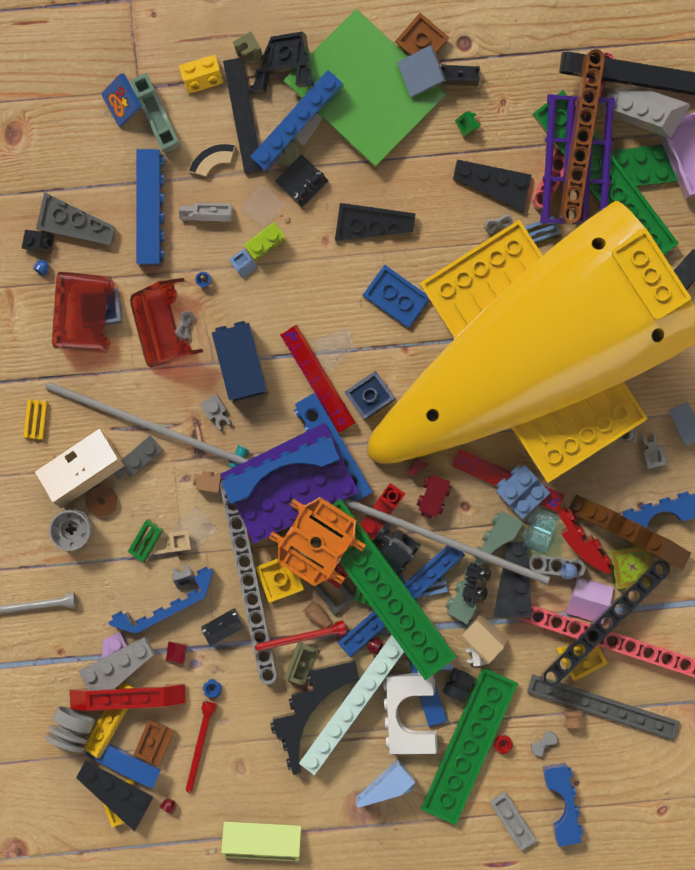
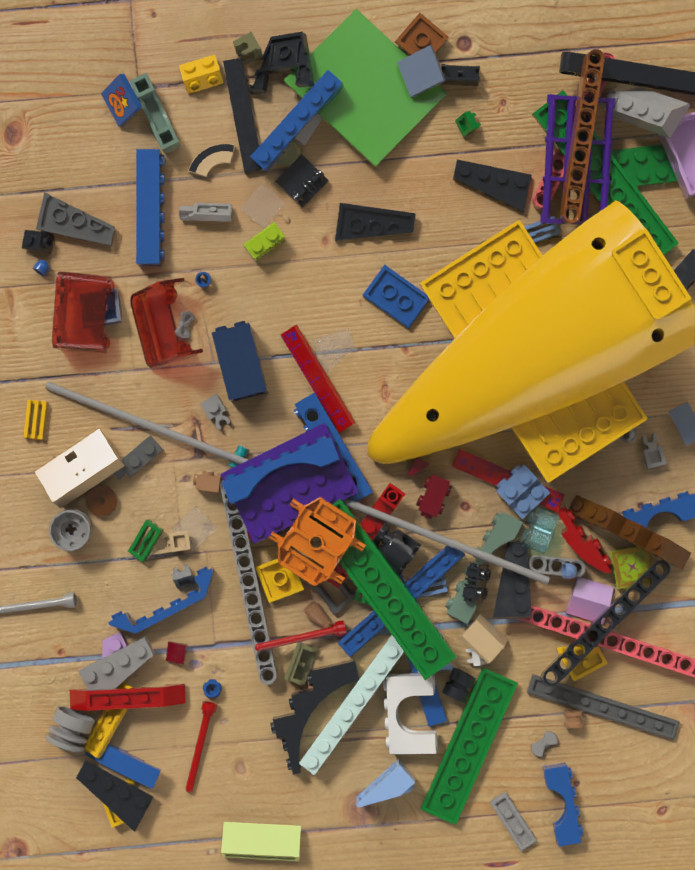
(153, 742): dark orange plate -> none
(168, 805): dark red hinge -> none
(222, 627): black hinge -> none
(243, 263): medium blue slope -> none
(370, 395): dark blue slope -> none
(375, 646): dark red plate -> none
(492, 225): light grey piece -> none
(503, 739): red plate -> none

